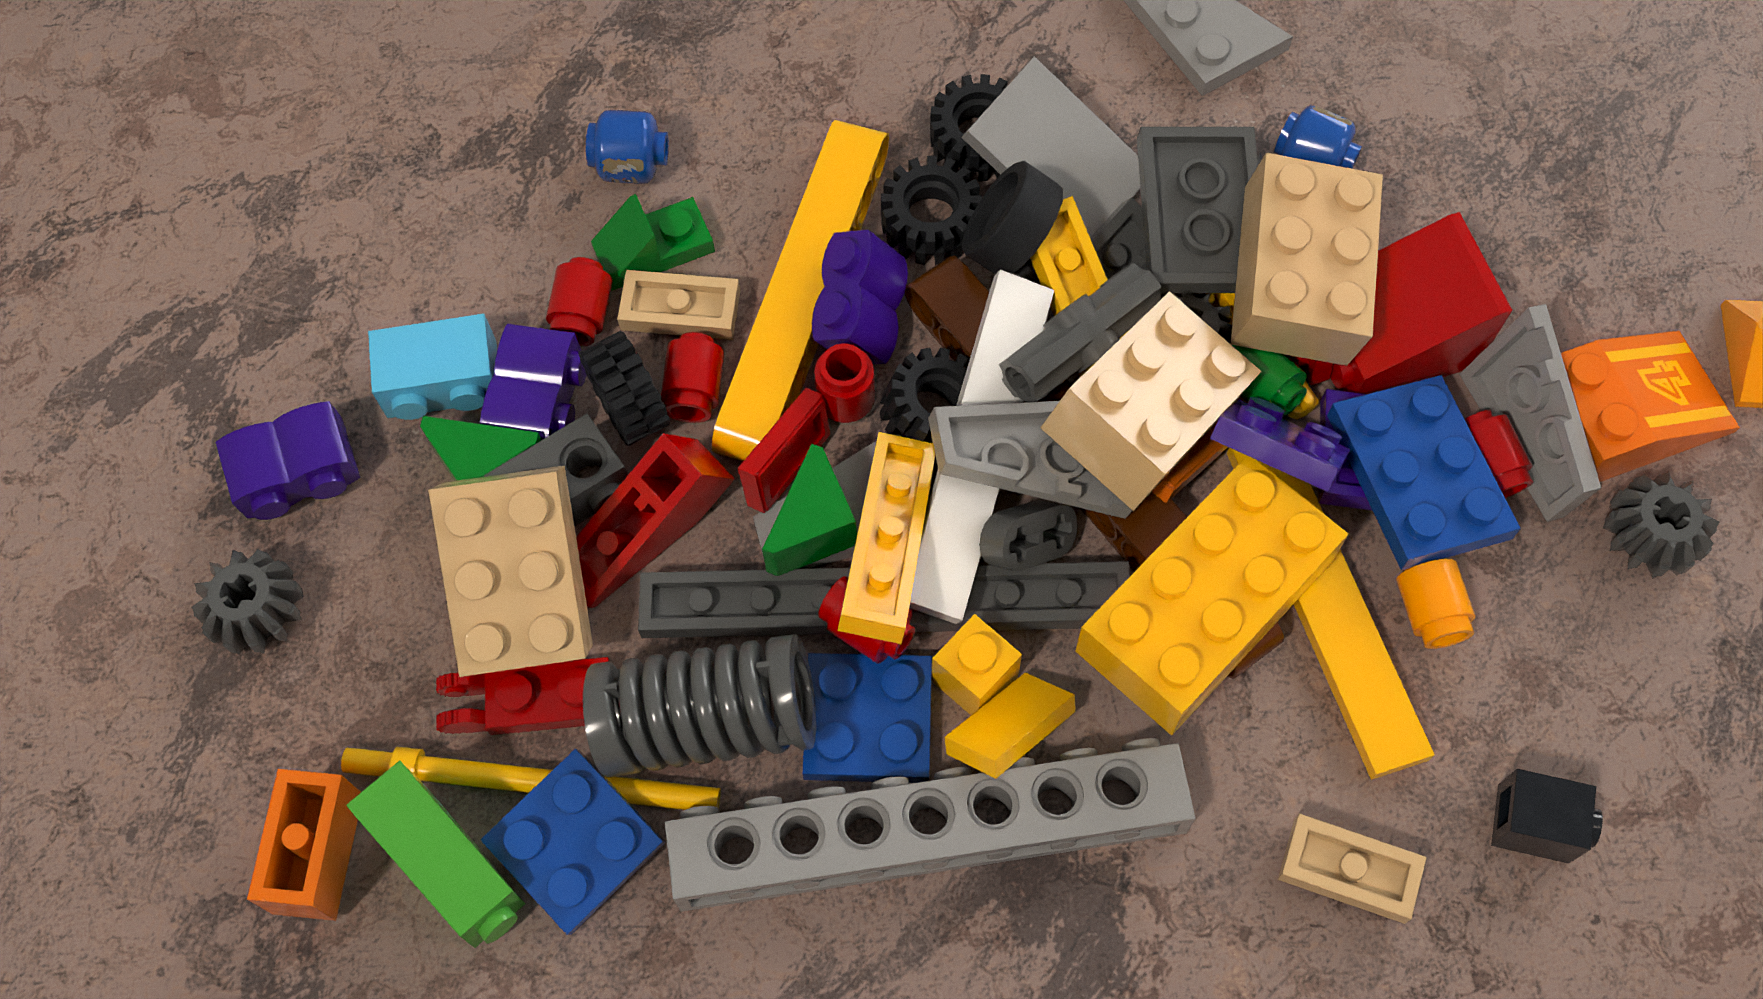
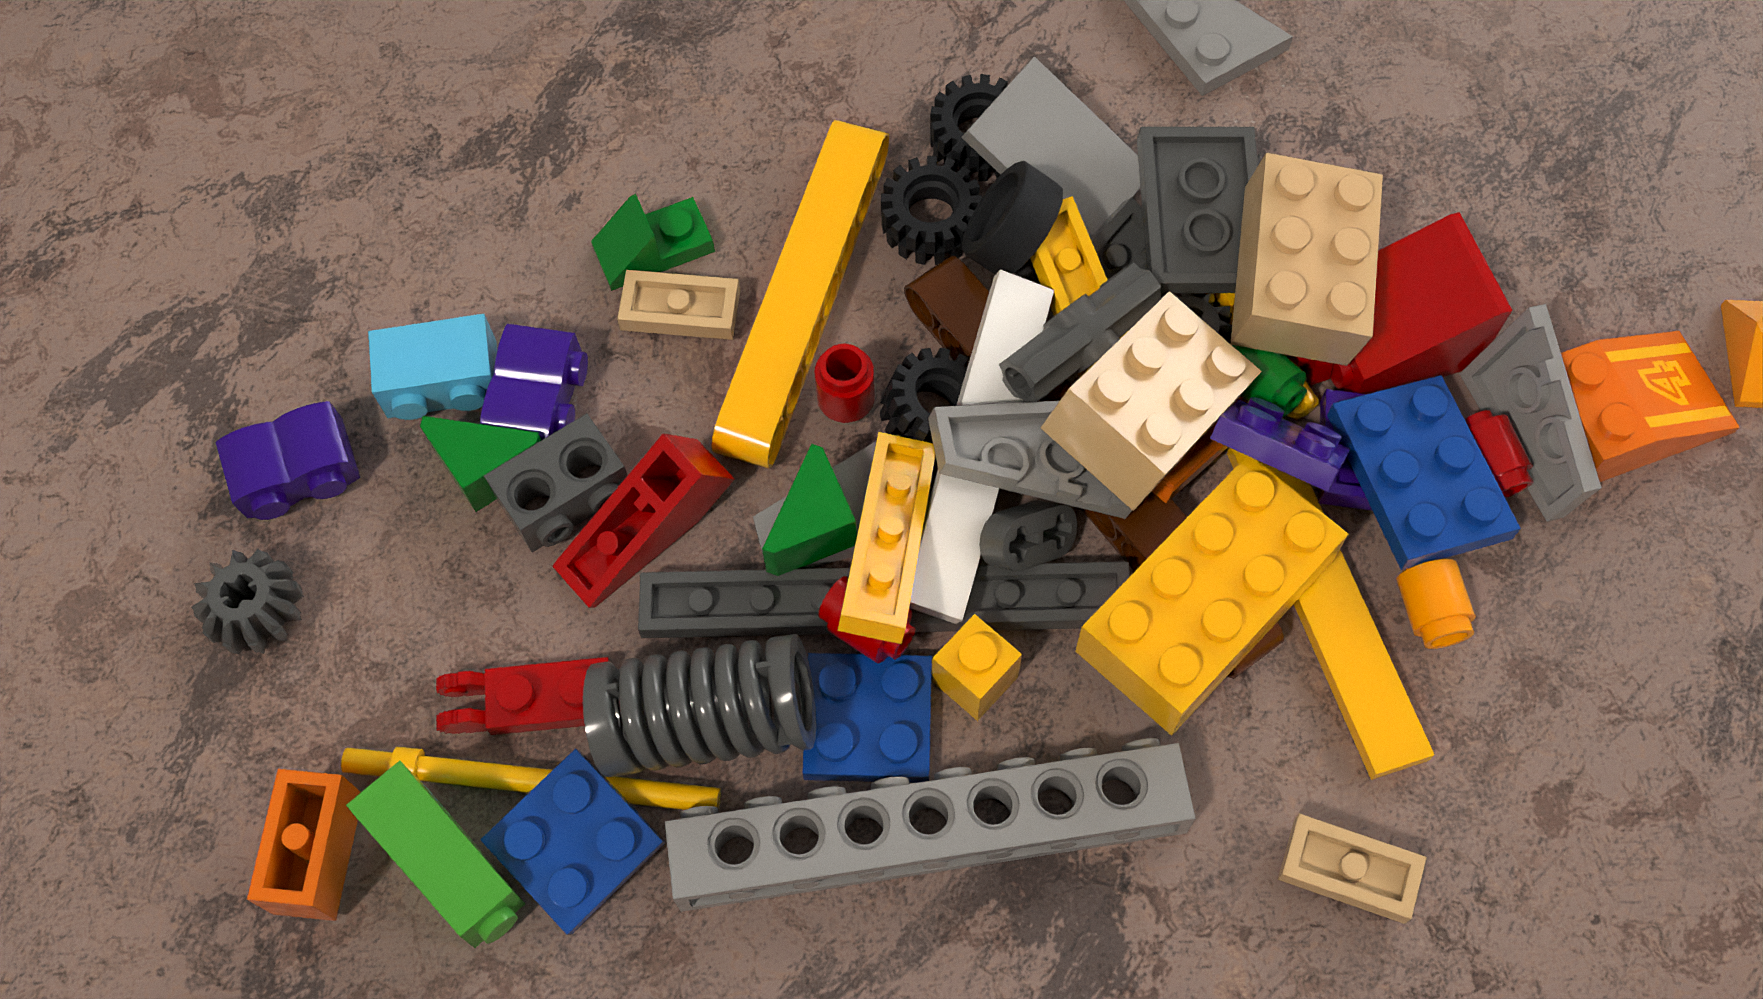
(511, 570): tan brick -> none
(579, 299): red brick -> none
(624, 388): black tyre -> none
(626, 146): blue head -> none
(692, 377): red brick -> none
(782, 450): red tile -> none
(860, 294): dark purple brick -> none
(1010, 725): yellow tile -> none
(1319, 138): blue head -> none
(1546, 816): black brick -> none
(1660, 525): dark grey gear -> none

